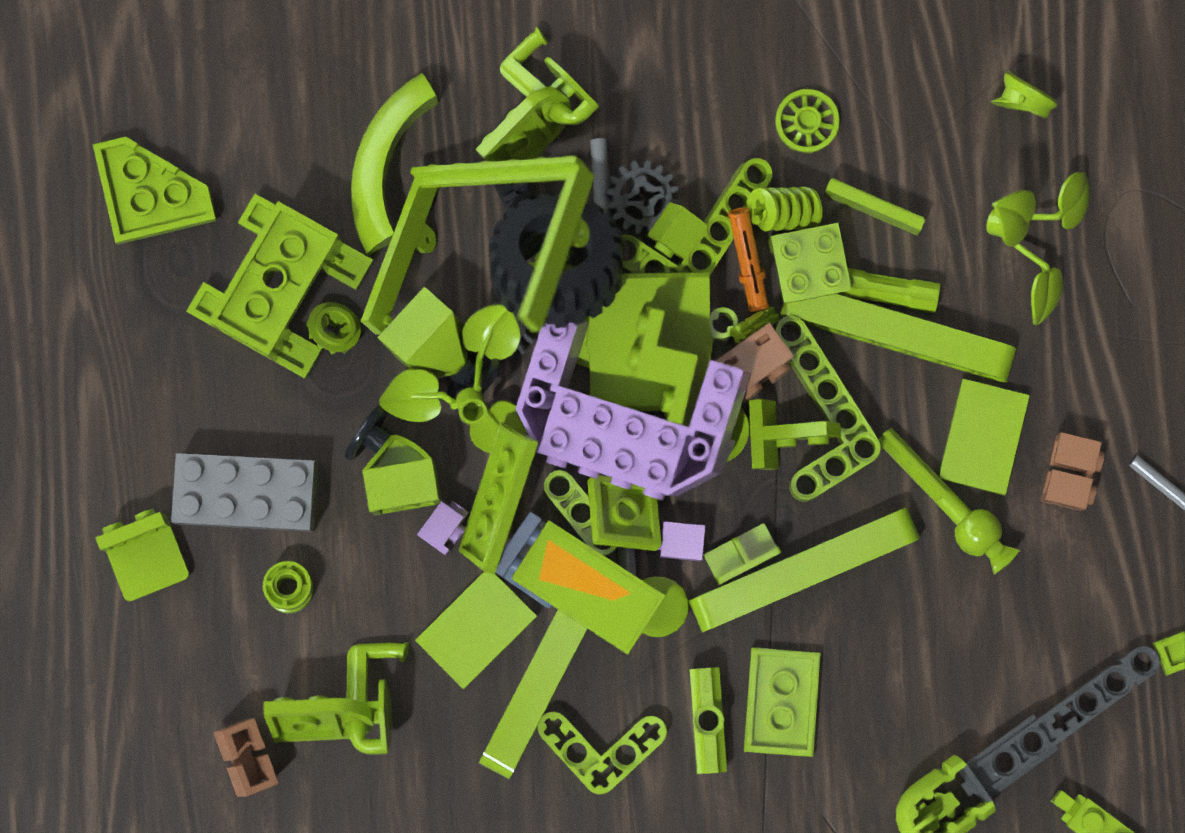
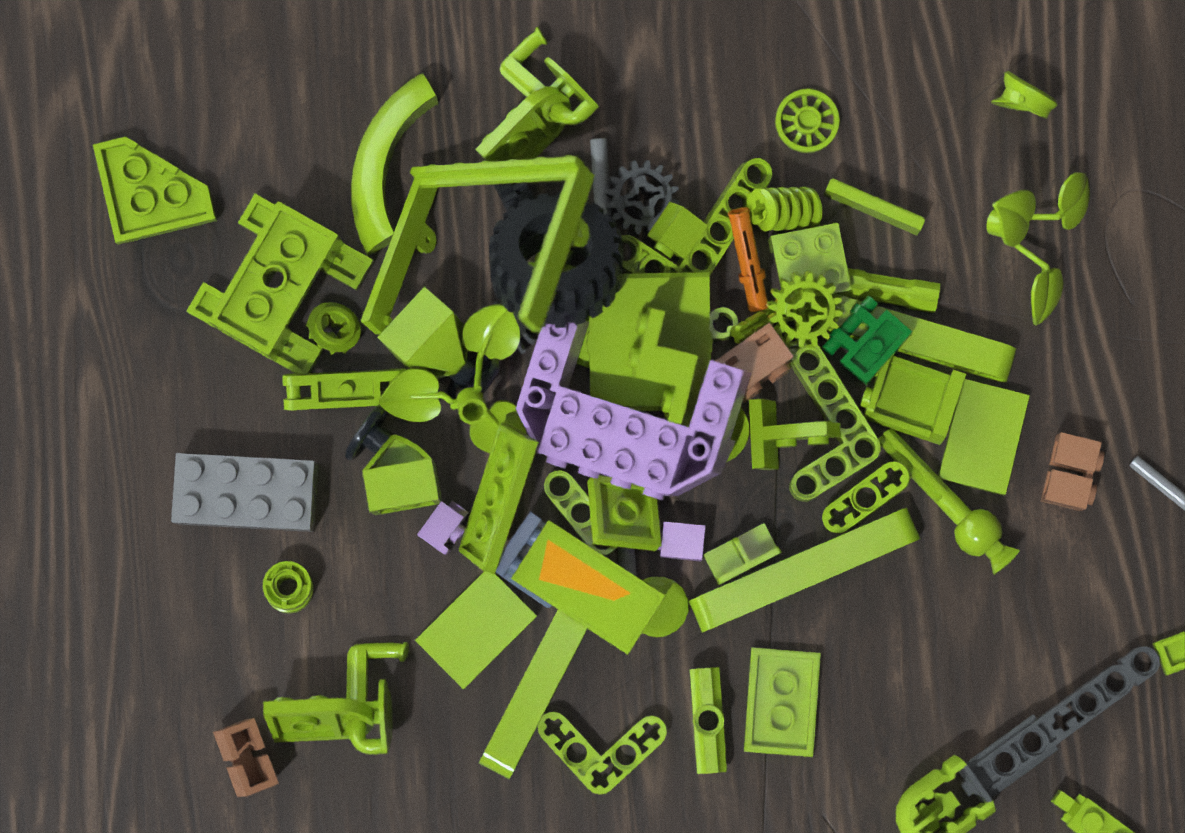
(144, 554): lime bracket -> none
(336, 389): none -> lime plate
(790, 307): none -> lime gear
(840, 505): none -> lime beam
(874, 347): none -> green plate
(913, 399): none -> lime panel

